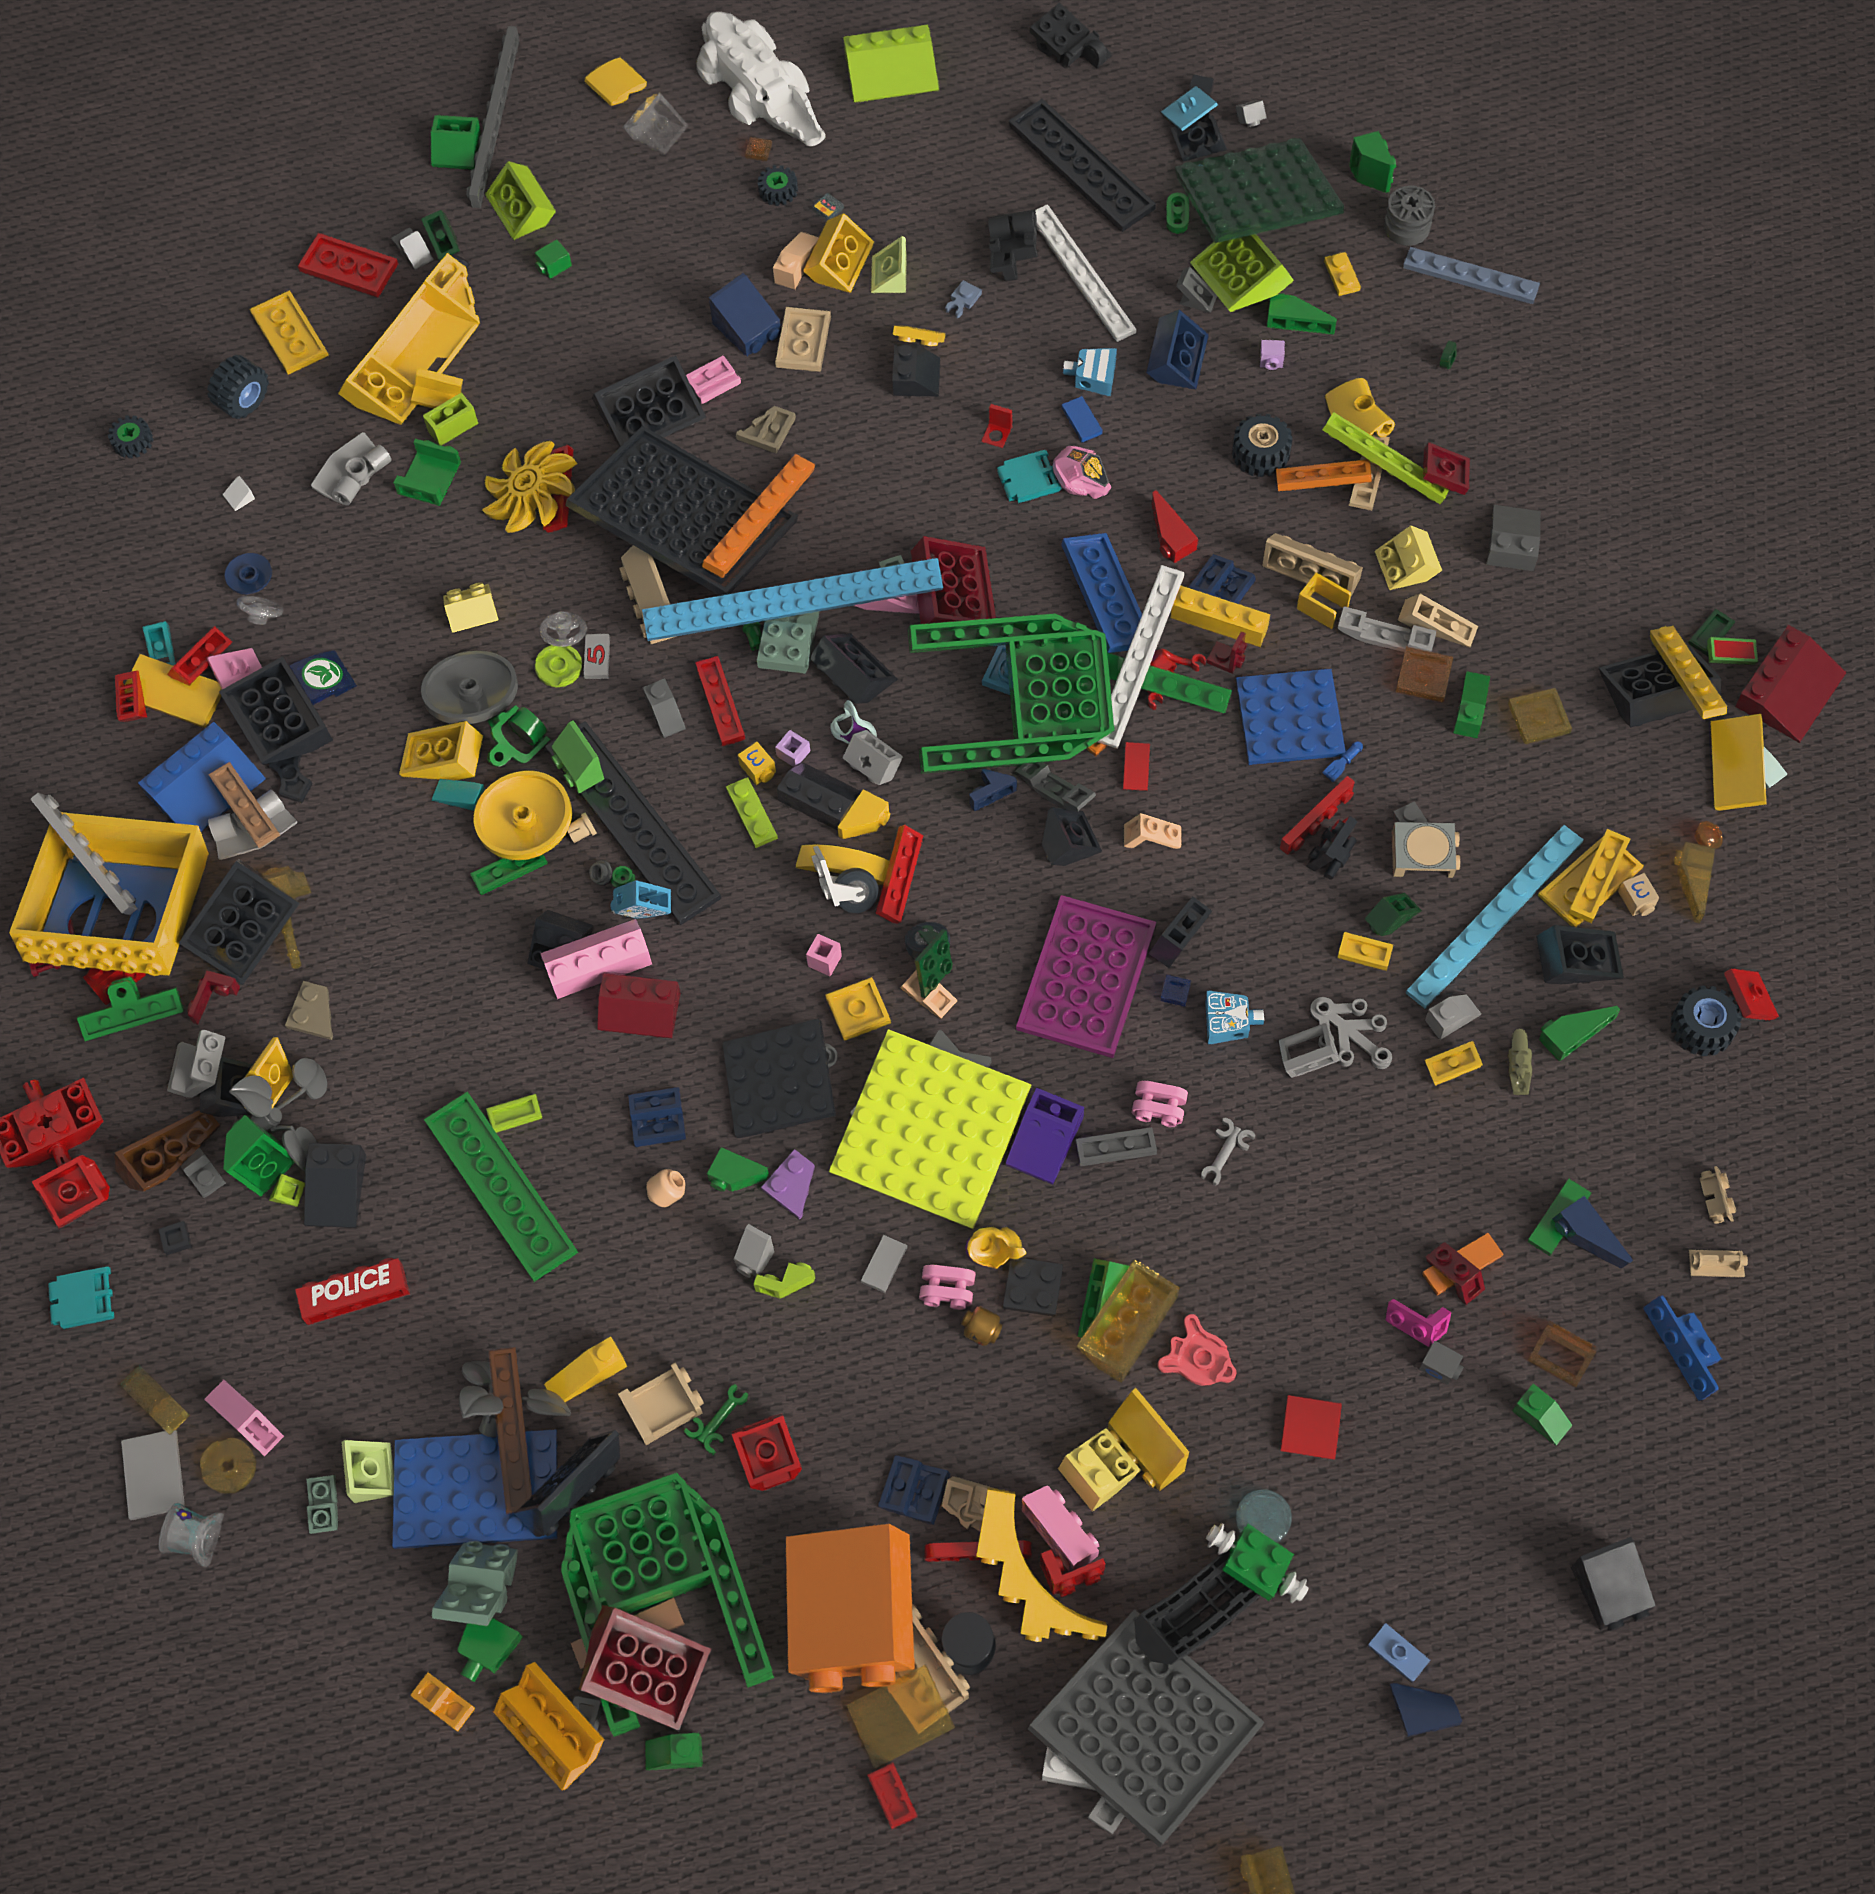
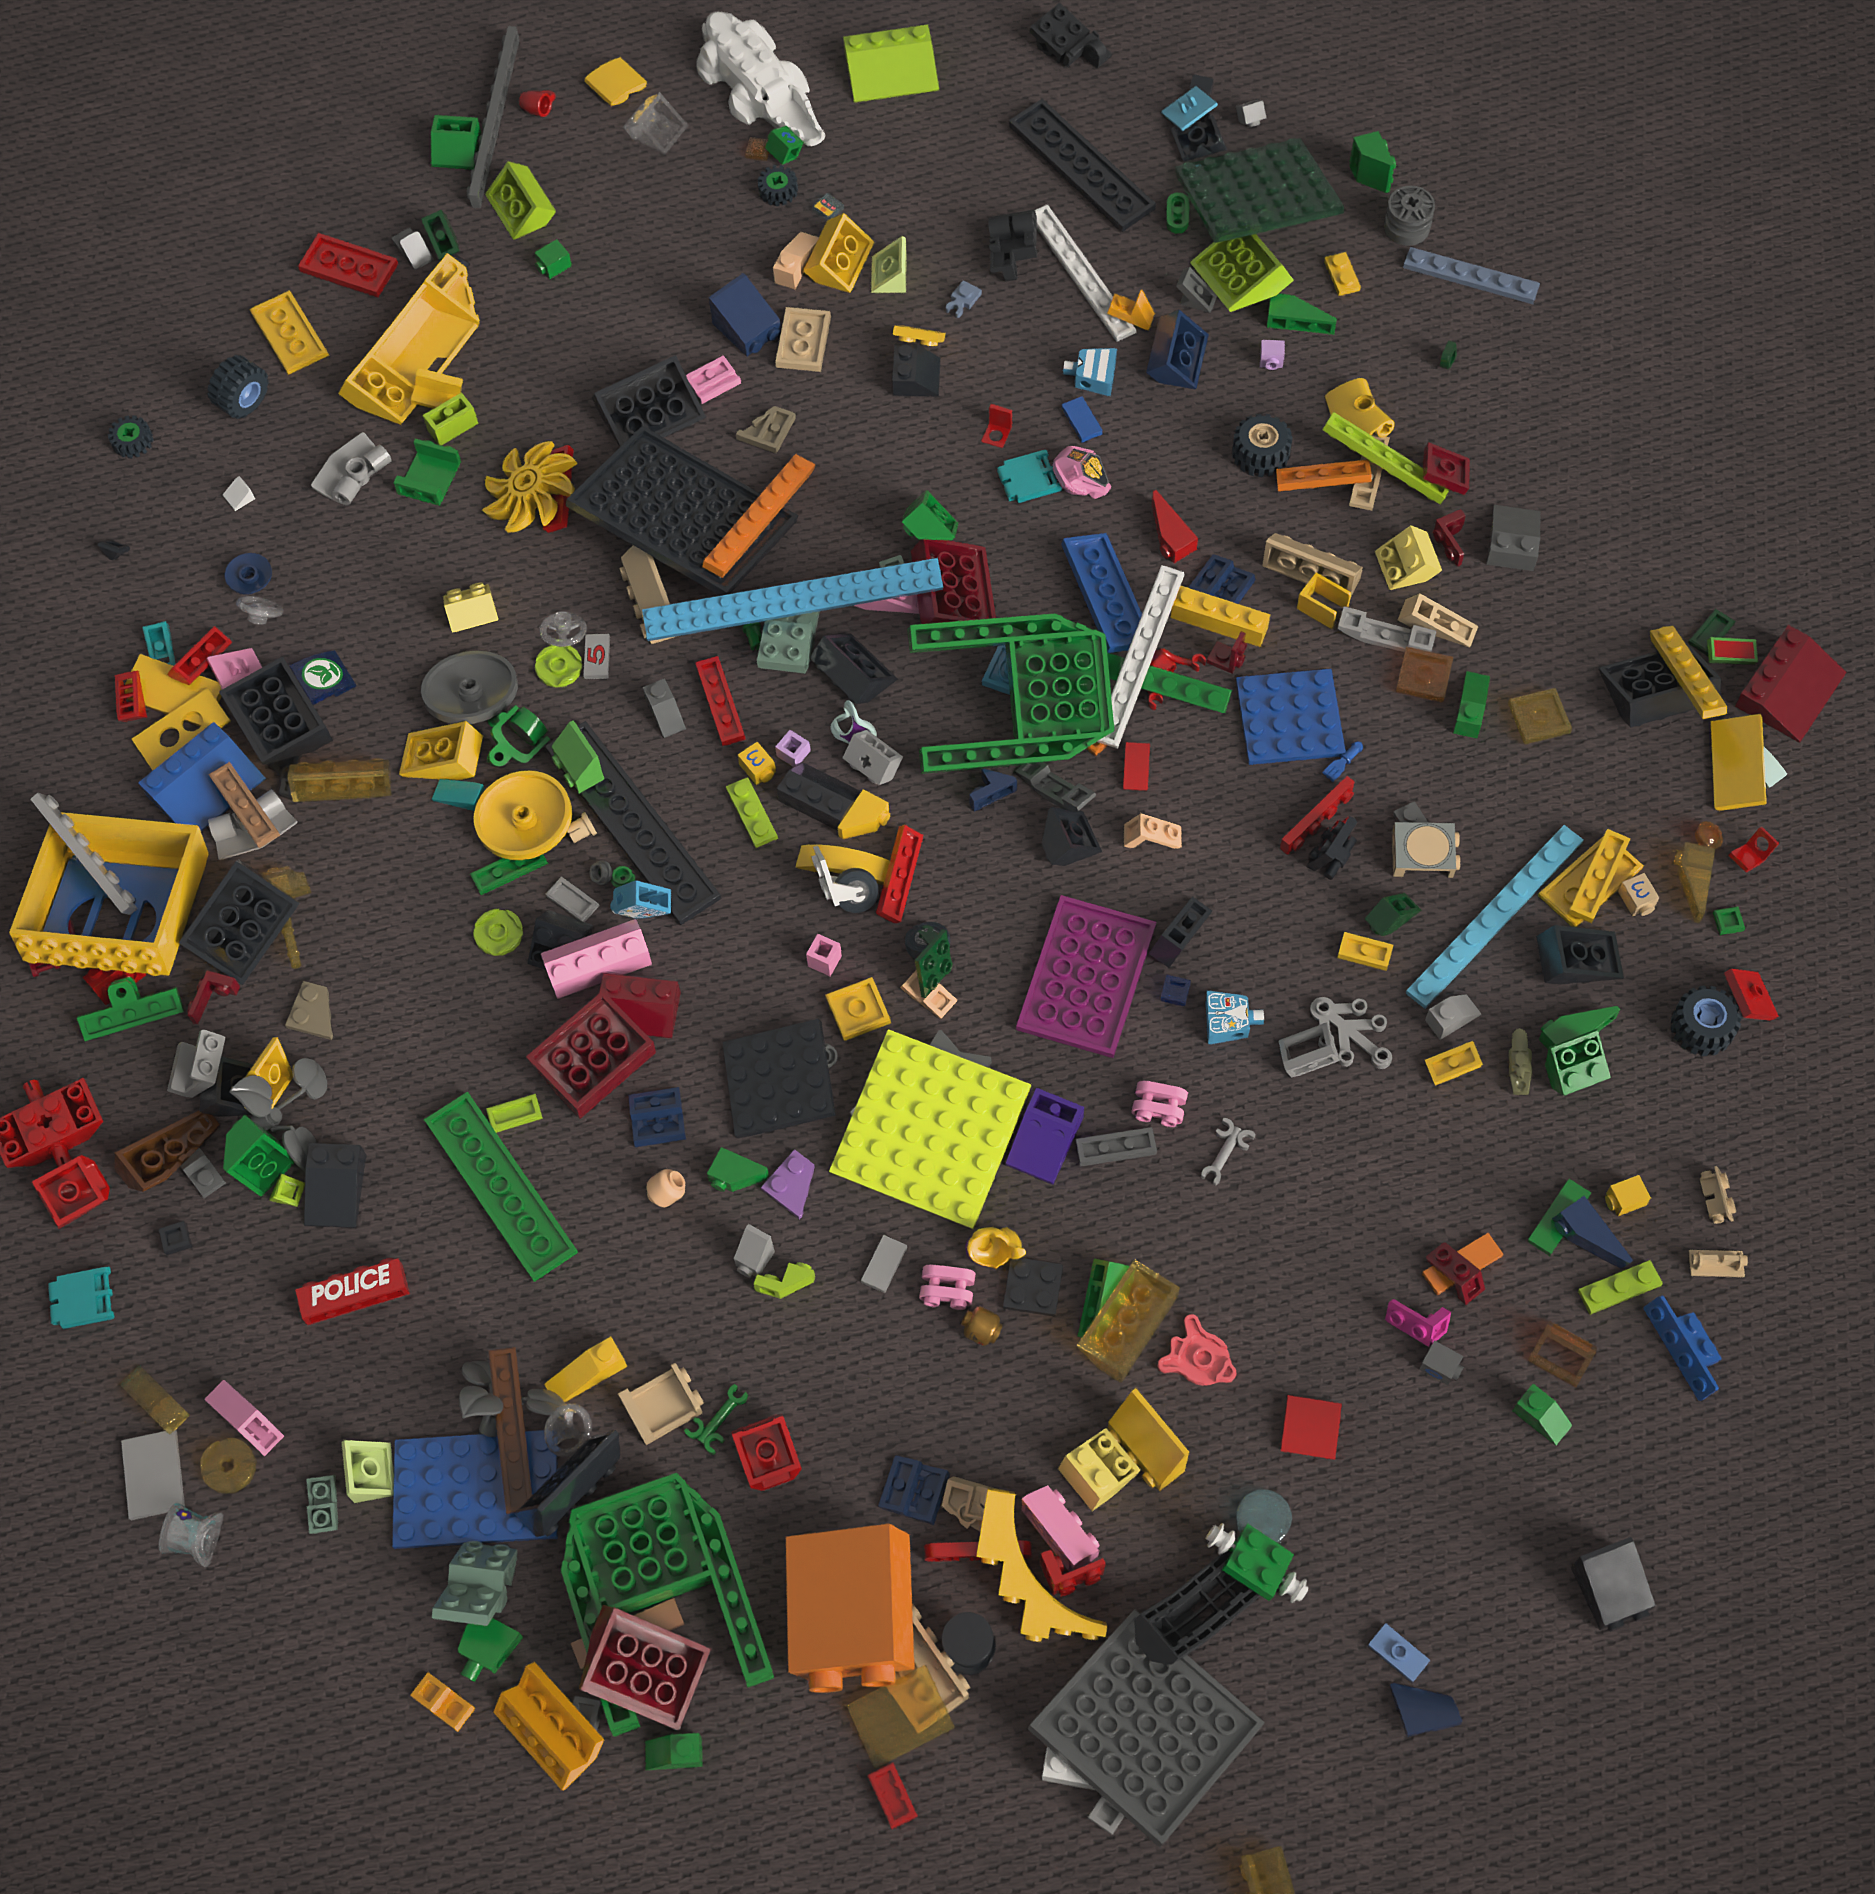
(113, 549): none -> black slope
(149, 740): none -> yellow piece
(339, 780): none -> clear yellow slope
(505, 933): none -> lime tile
(537, 102): none -> red piece
(556, 1426): none -> clear piece
(572, 899): none -> light grey tile
(591, 1054): none -> dark red slope
(784, 144): none -> green brick
(929, 519): none -> green slope
(1137, 313): none -> light orange slope
(1443, 531): none -> dark red bracket
(1576, 1063): none -> slope
(1620, 1287): none -> lime plate
(1627, 1196): none -> yellow brick
(1728, 920): none -> green tile
(1750, 854): none -> red bracket

